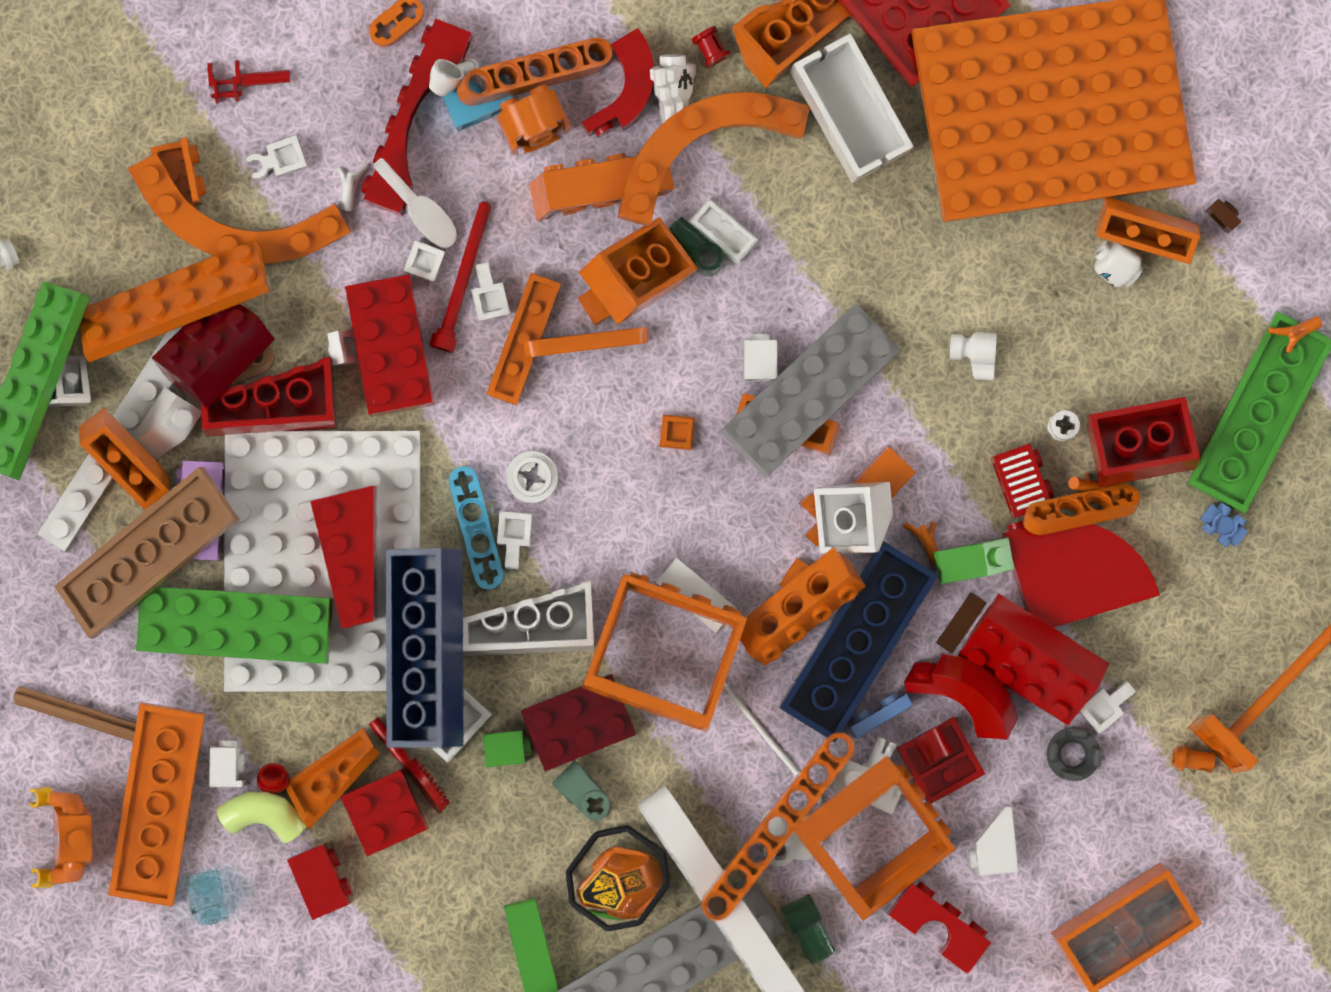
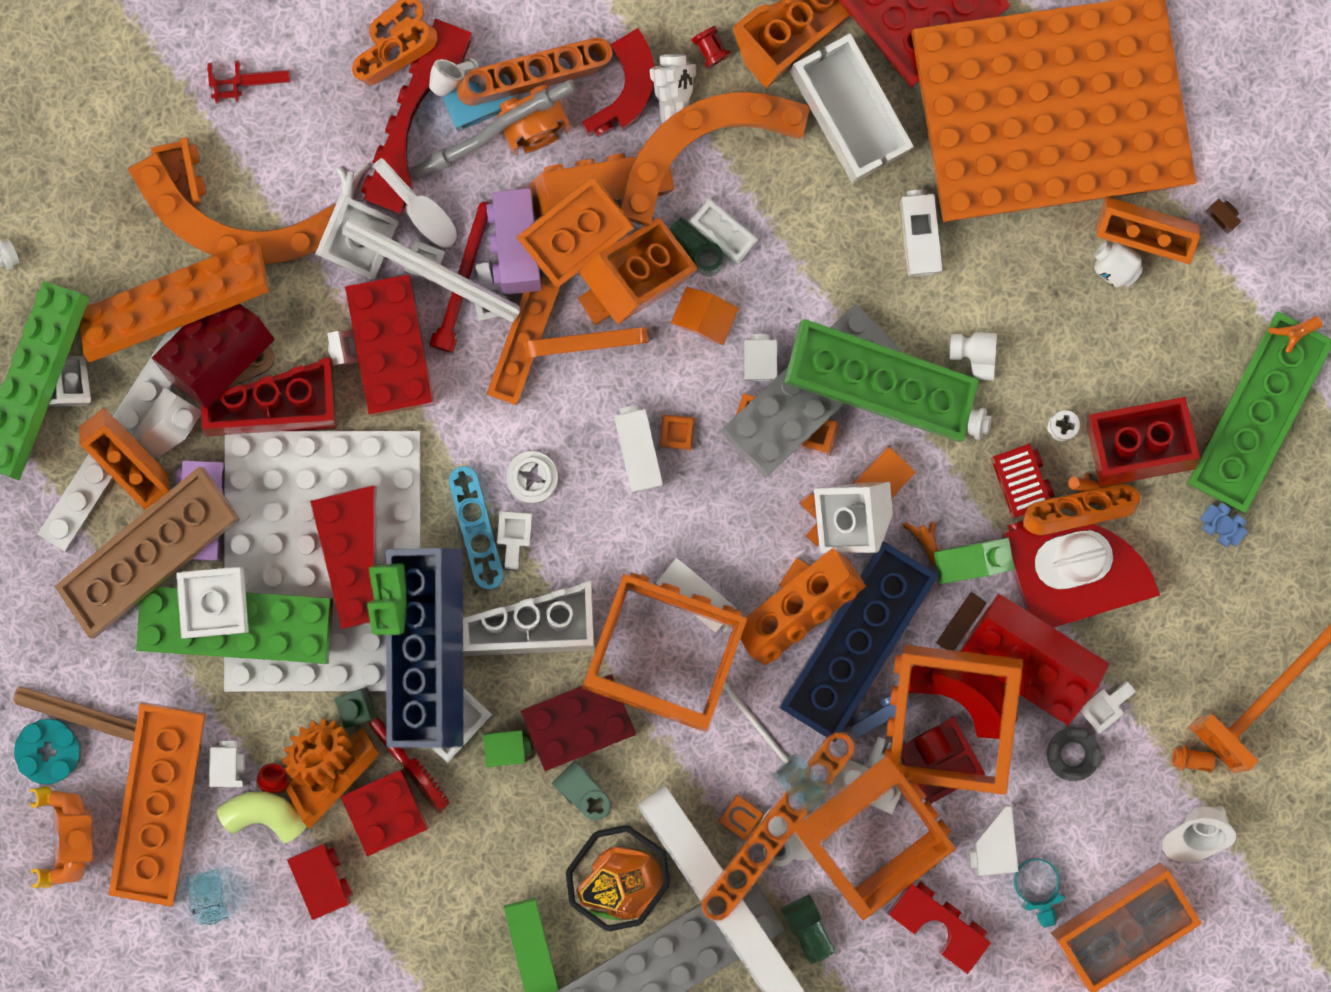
(35, 736): none -> teal plate
(212, 602): none -> white plate
(283, 157): white plate -> none
(317, 752): none -> orange gear
(347, 252): none -> white plate
(355, 707): none -> dark green plate
(388, 608): none -> bright green slope
(408, 52): none -> orange beam
(431, 270): none -> white axle
(516, 268): none -> lavender brick
(542, 101): none -> light grey bar
(575, 231): none -> orange plate
(638, 449): none -> white brick
(704, 315): none -> orange piece
(740, 817): none -> orange tile
(802, 783): none -> clear light blue bracket
(881, 380): none -> bright green plate
(920, 234): none -> white brick
(964, 662): none -> orange window
(979, 423): none -> white plate
(1046, 914): none -> teal piece
(1073, 559): none -> white piece
(1200, 836): none -> white piece

